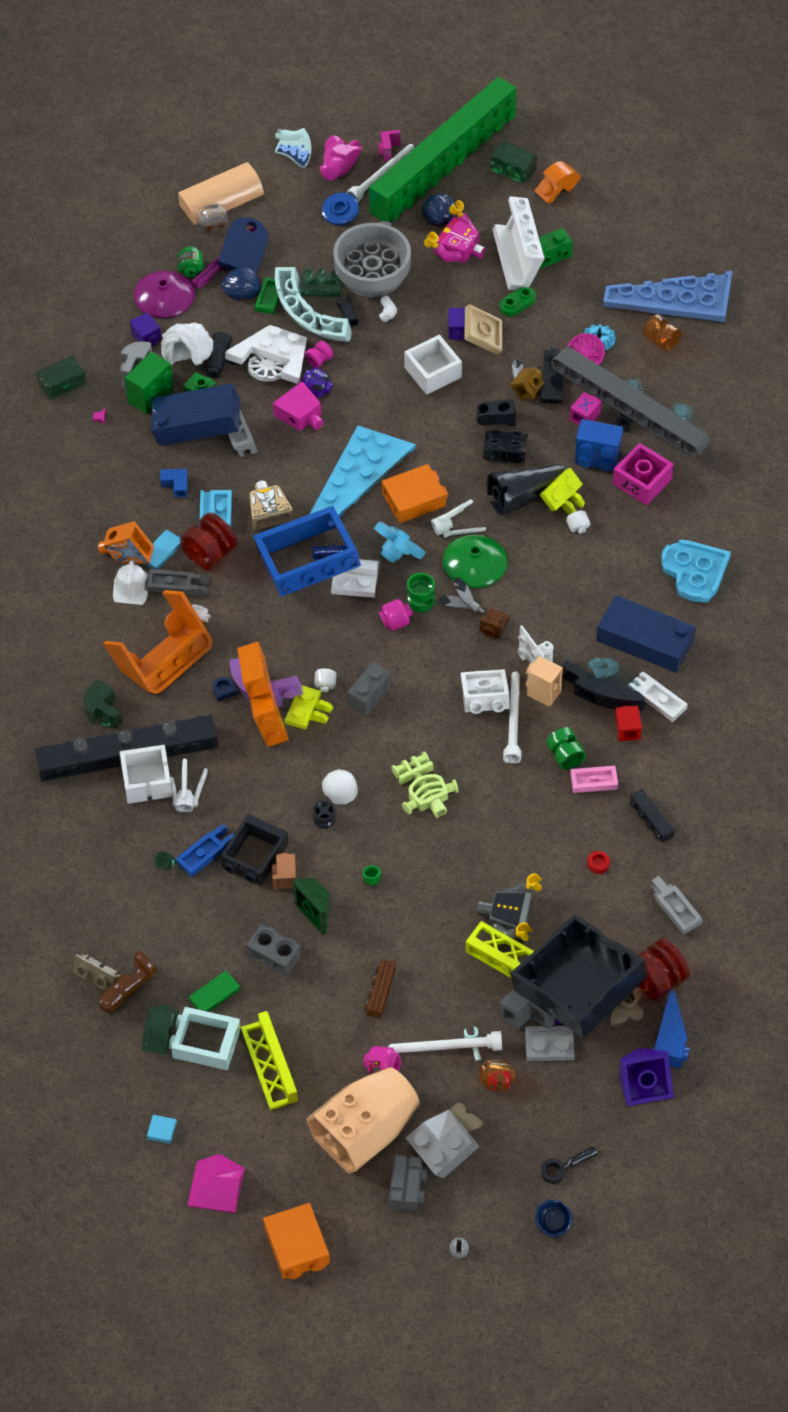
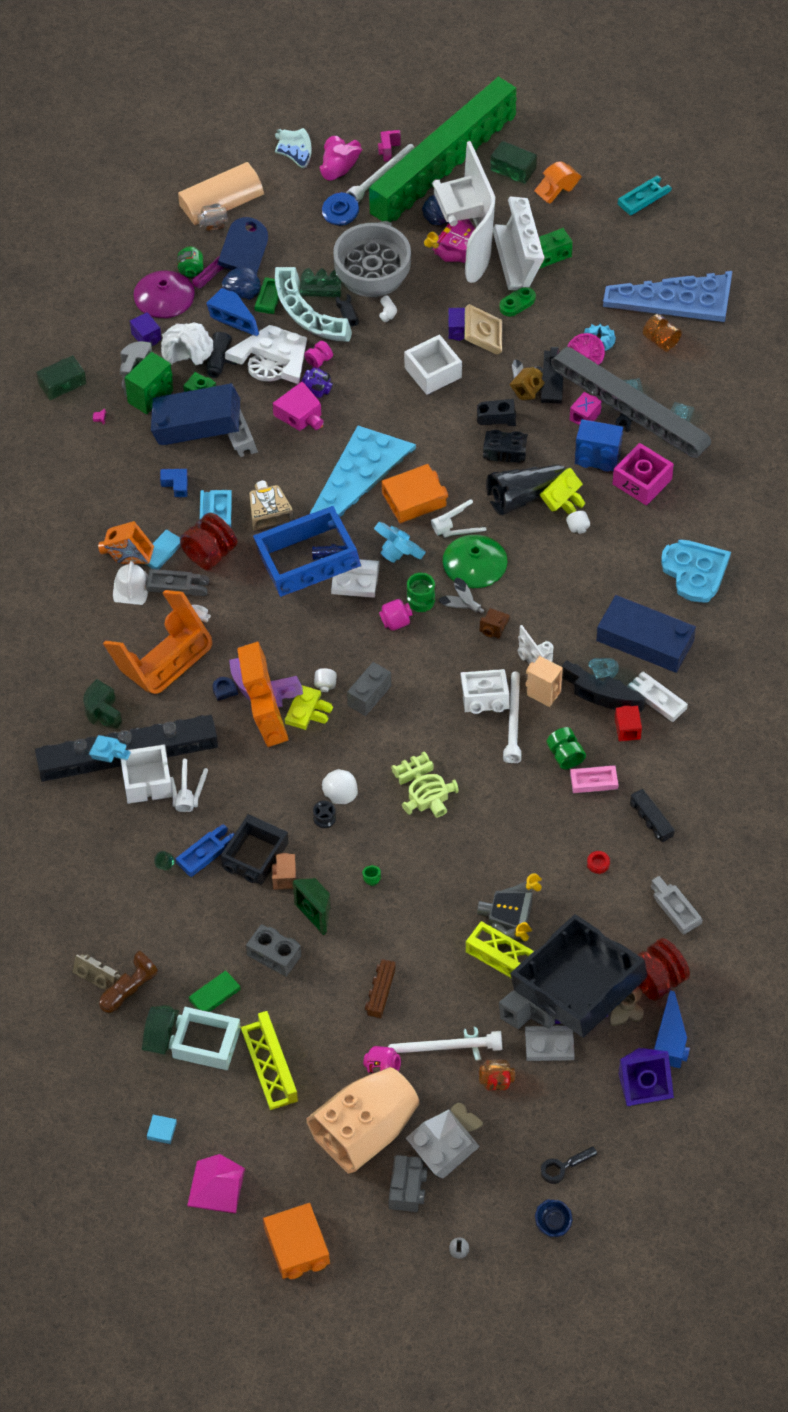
(108, 748): none -> medium azure plate
(230, 310): none -> blue slope
(469, 199): none -> white door
(643, 195): none -> teal hinge

